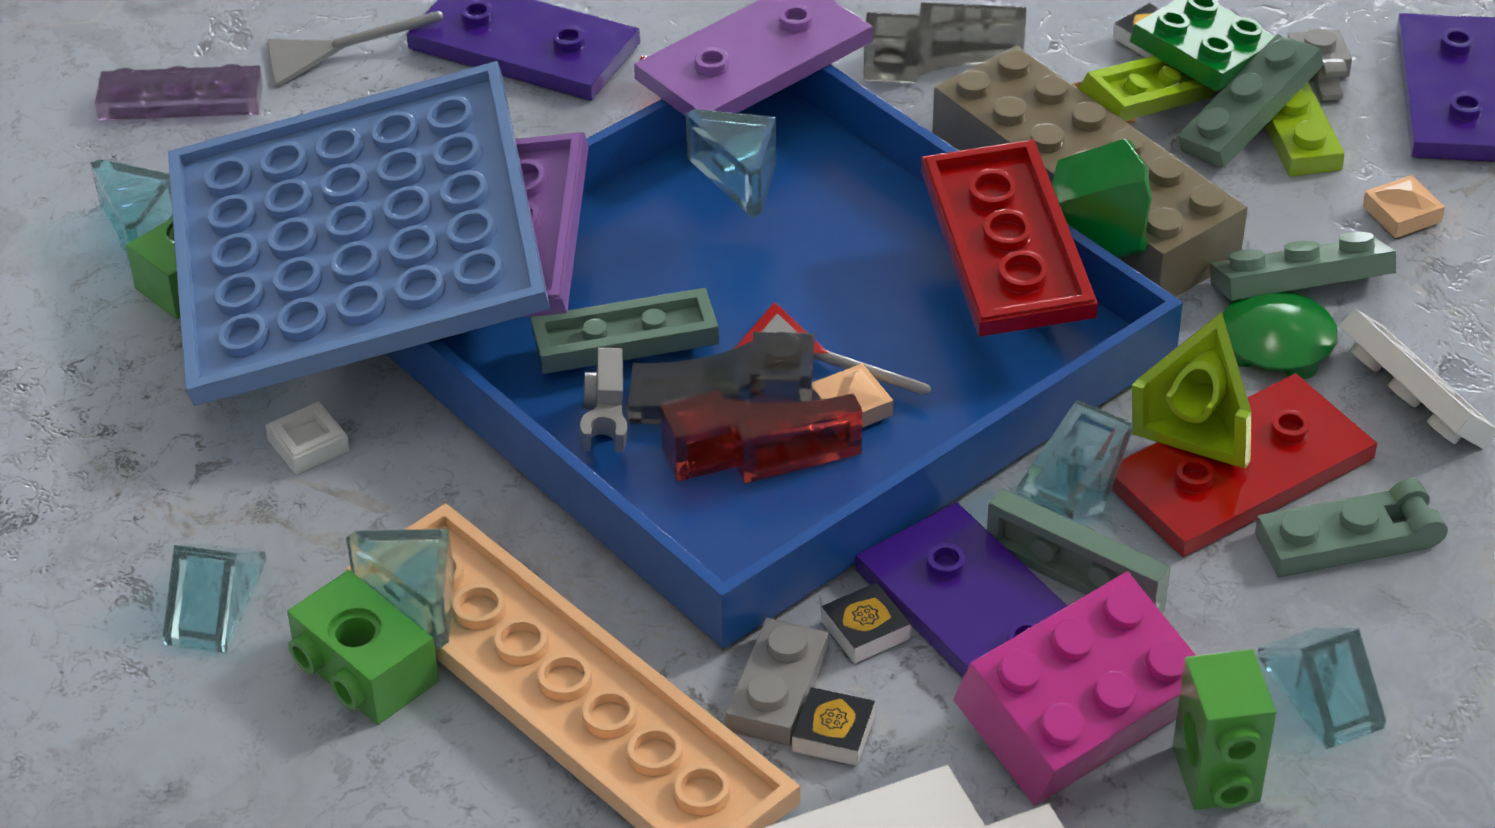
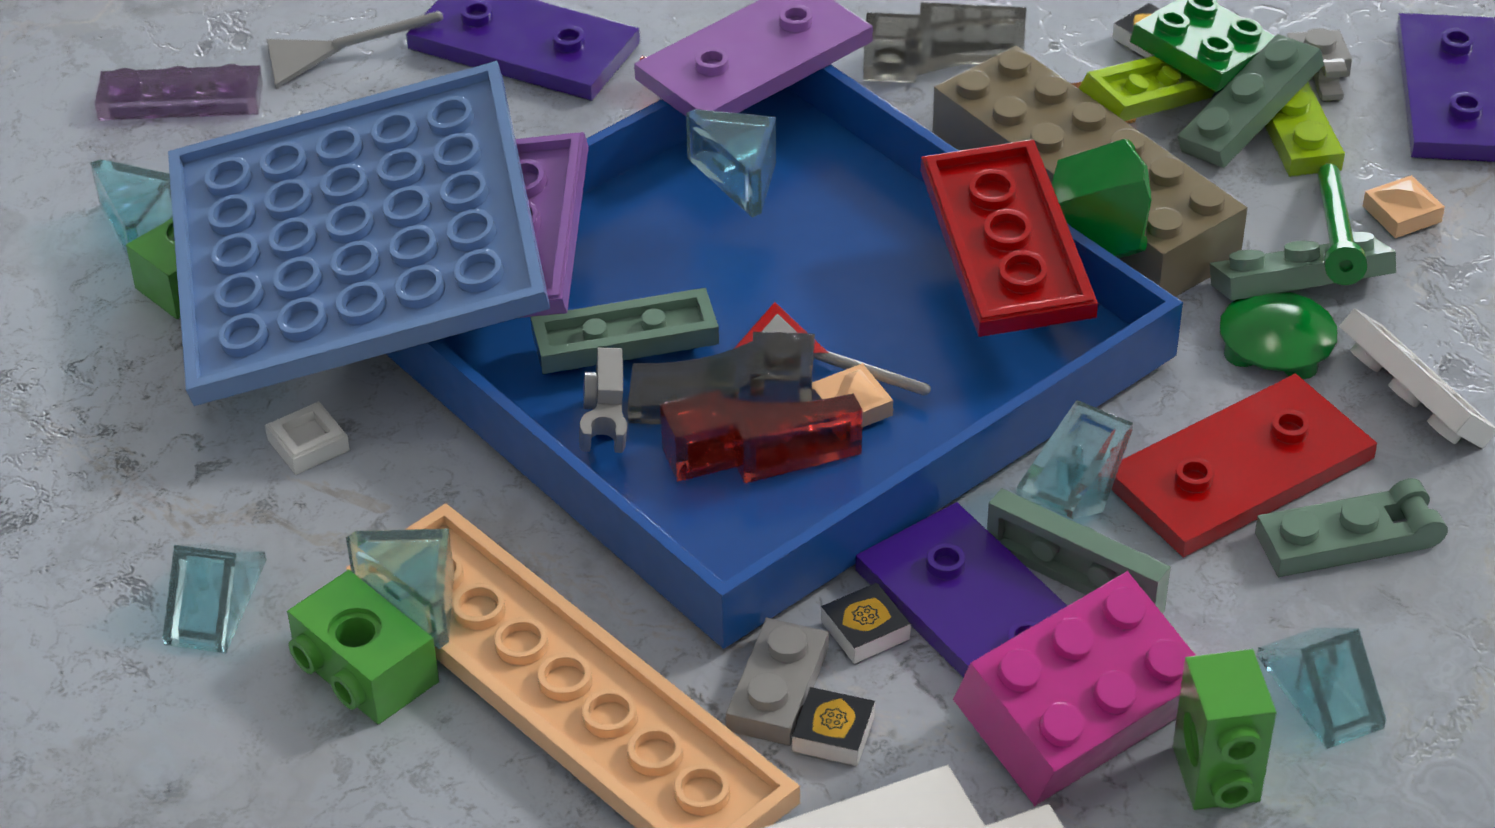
(1196, 399): lime slope -> none
(1344, 260): none -> green bar

